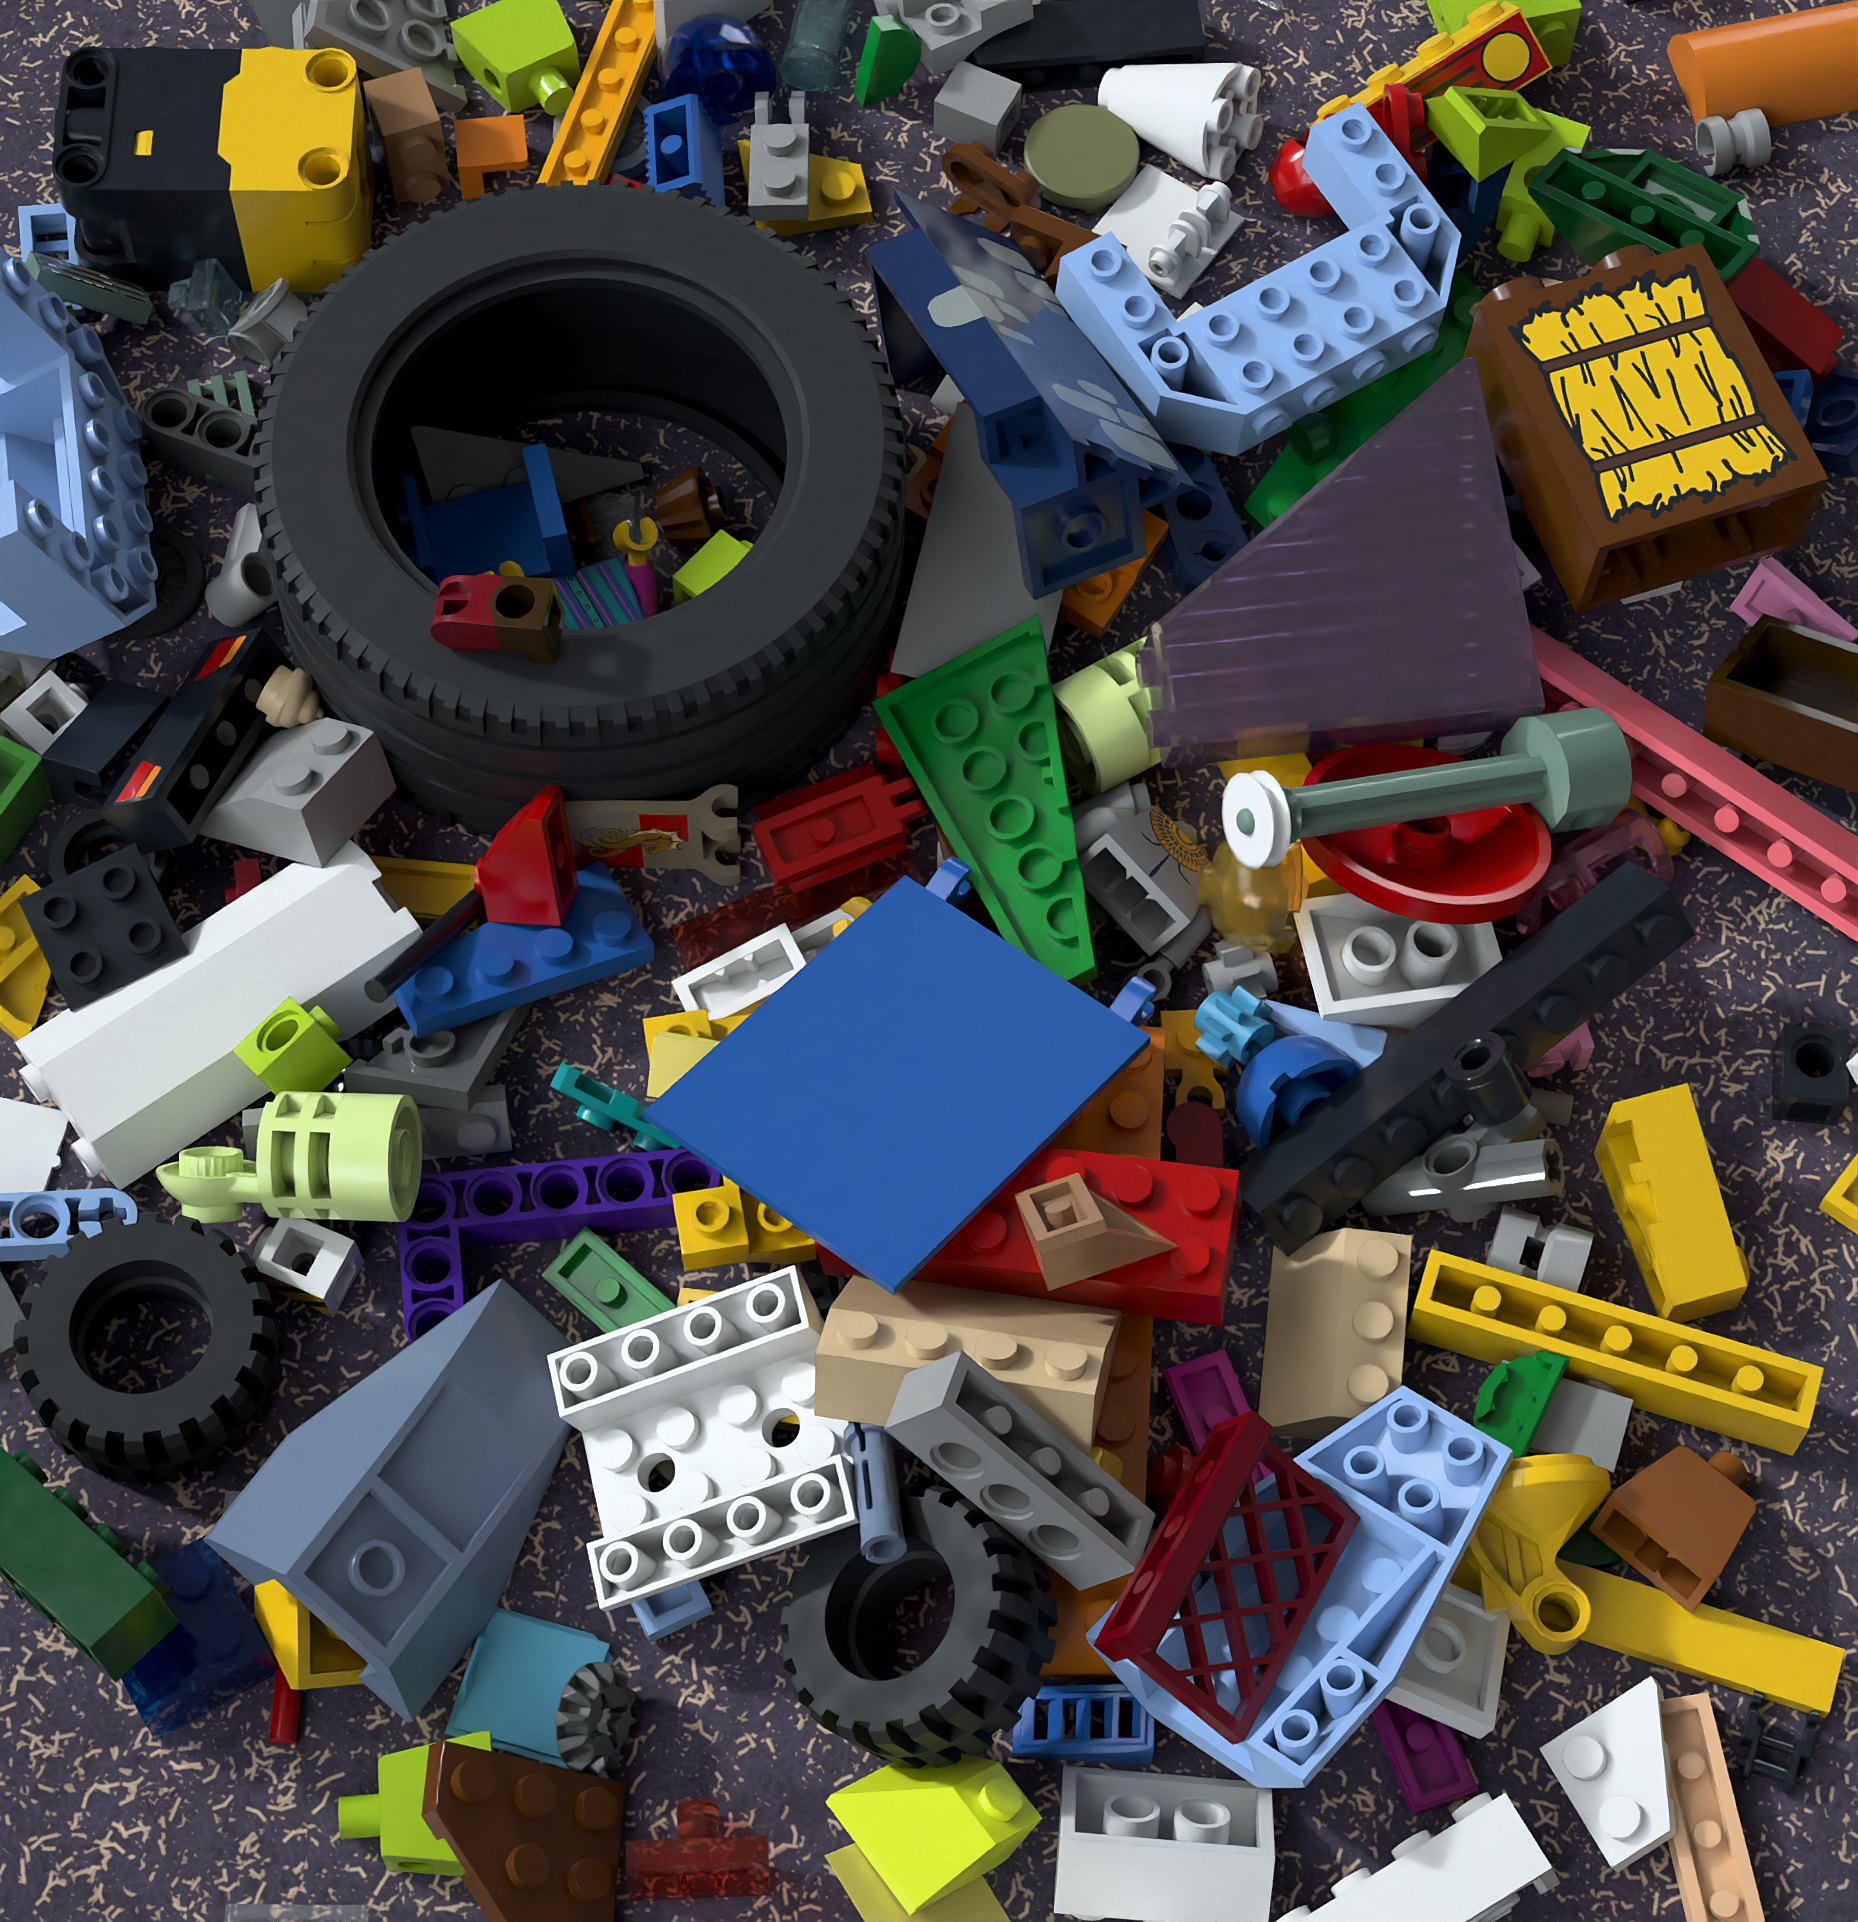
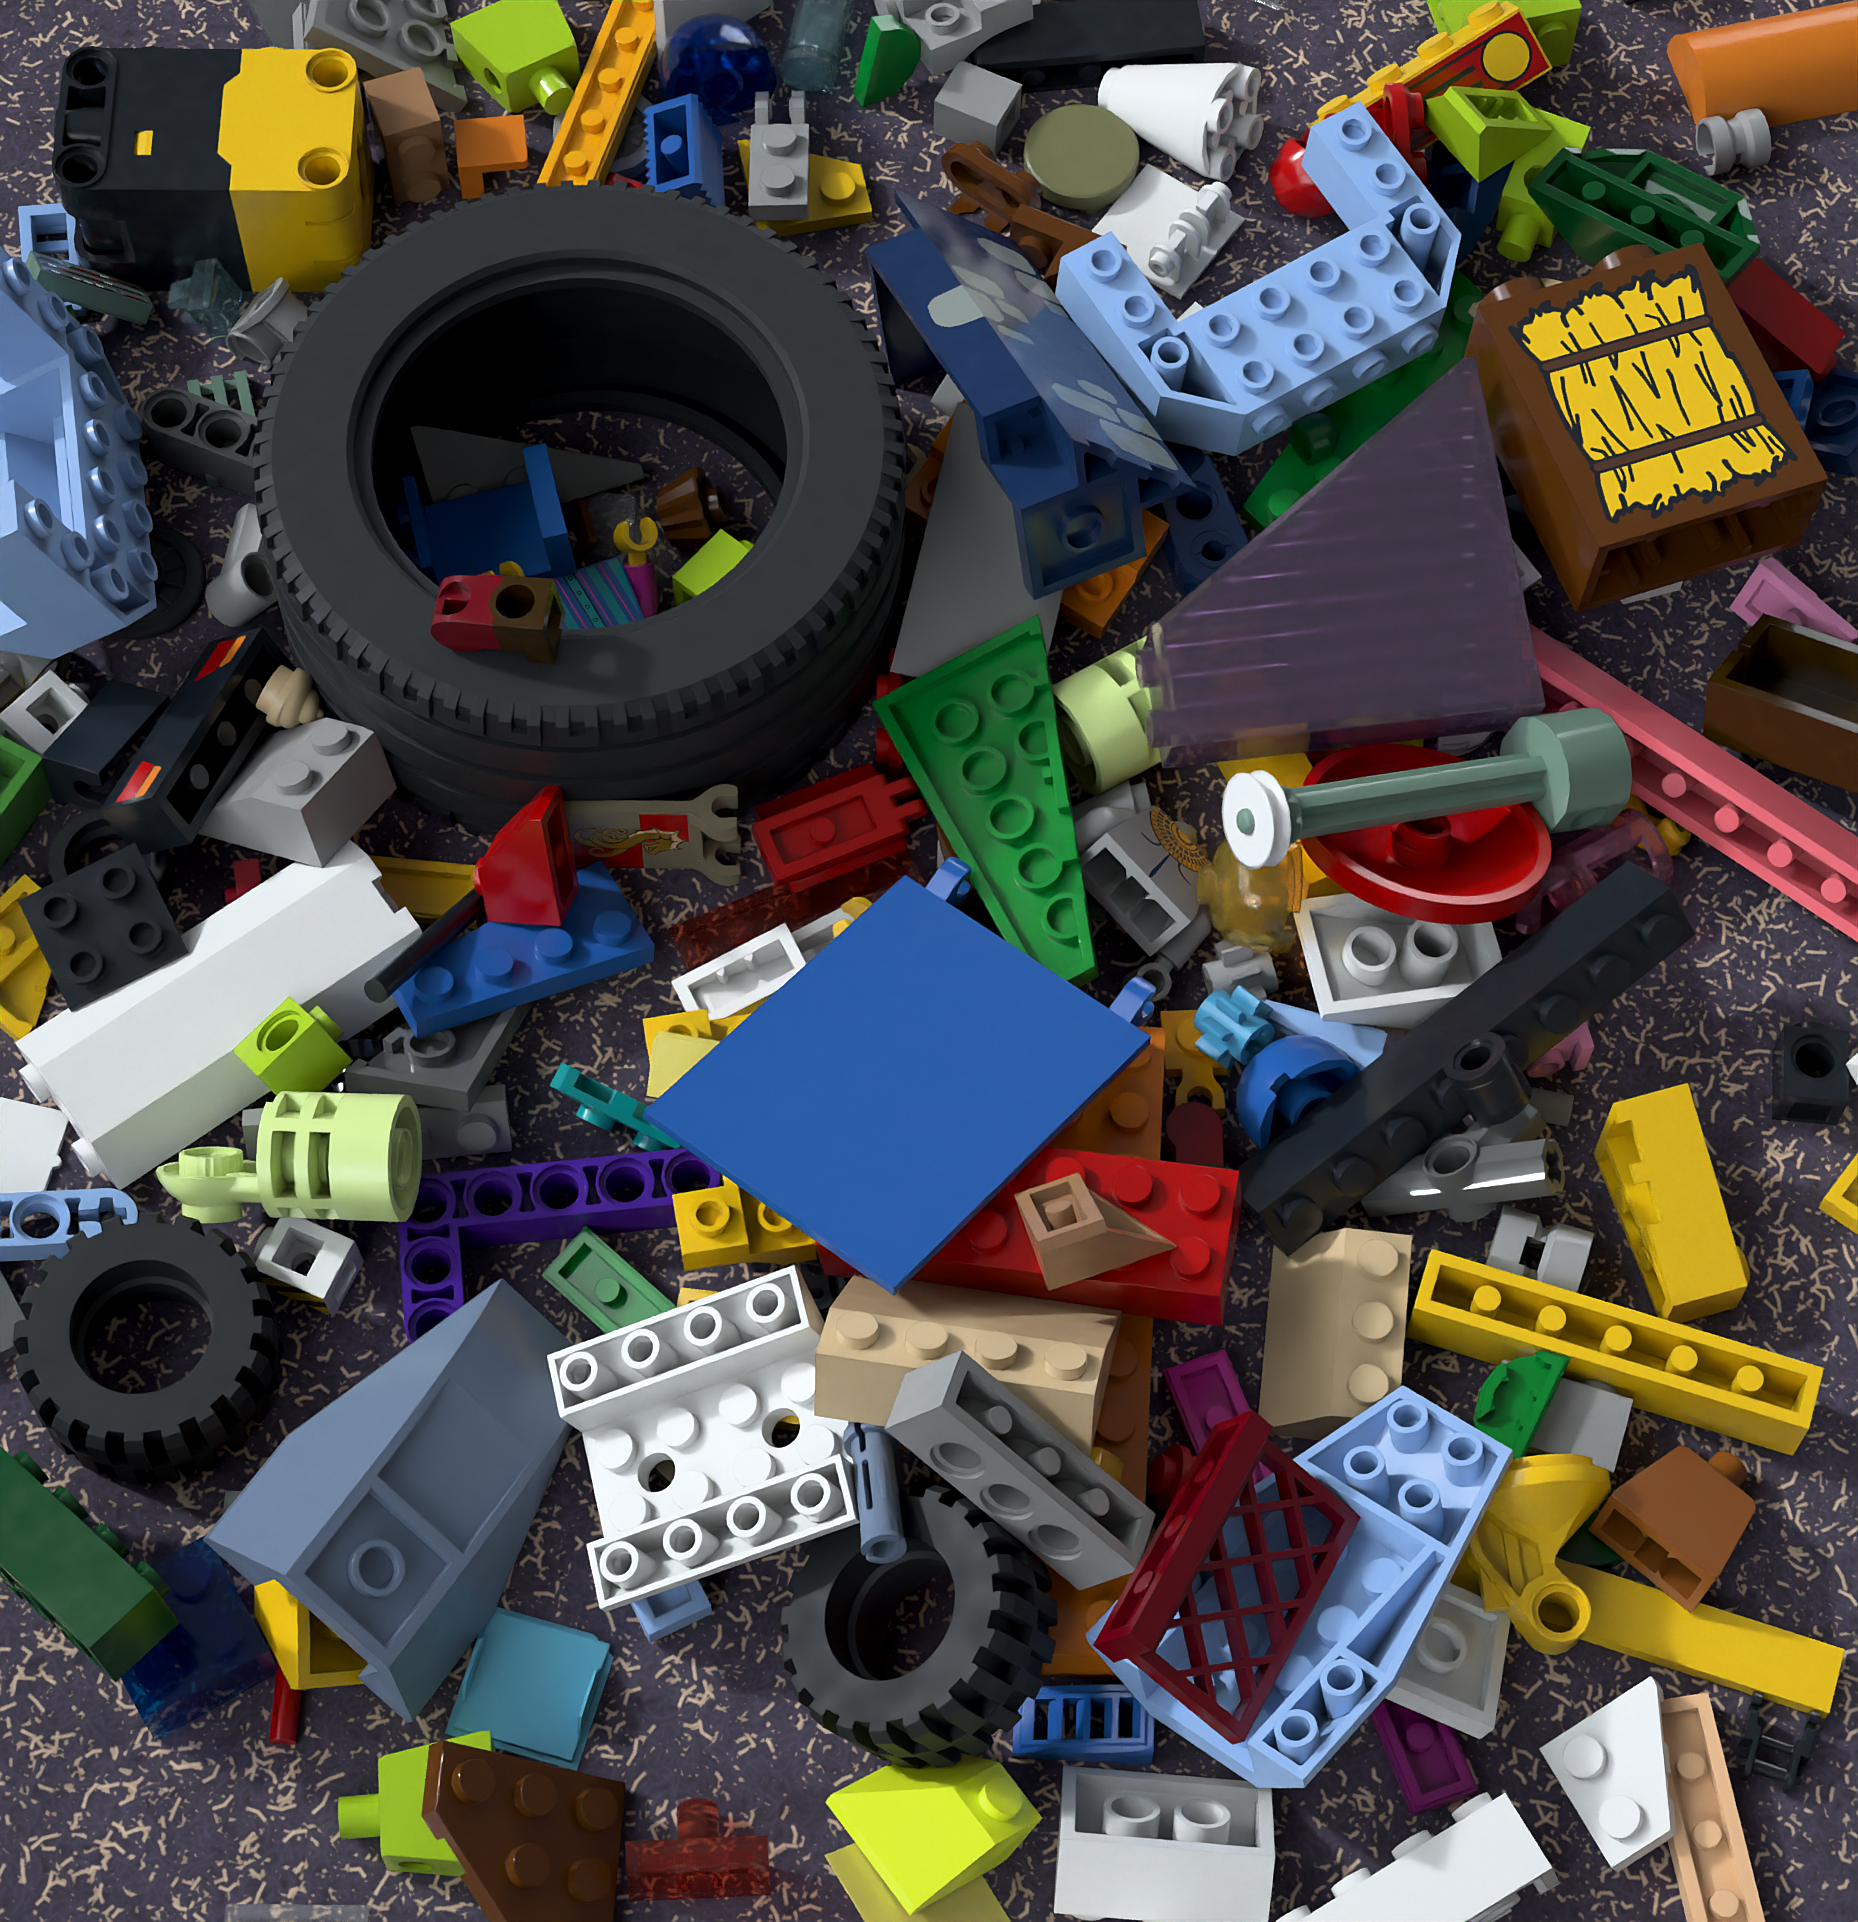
(594, 1699): dark grey gear -> none

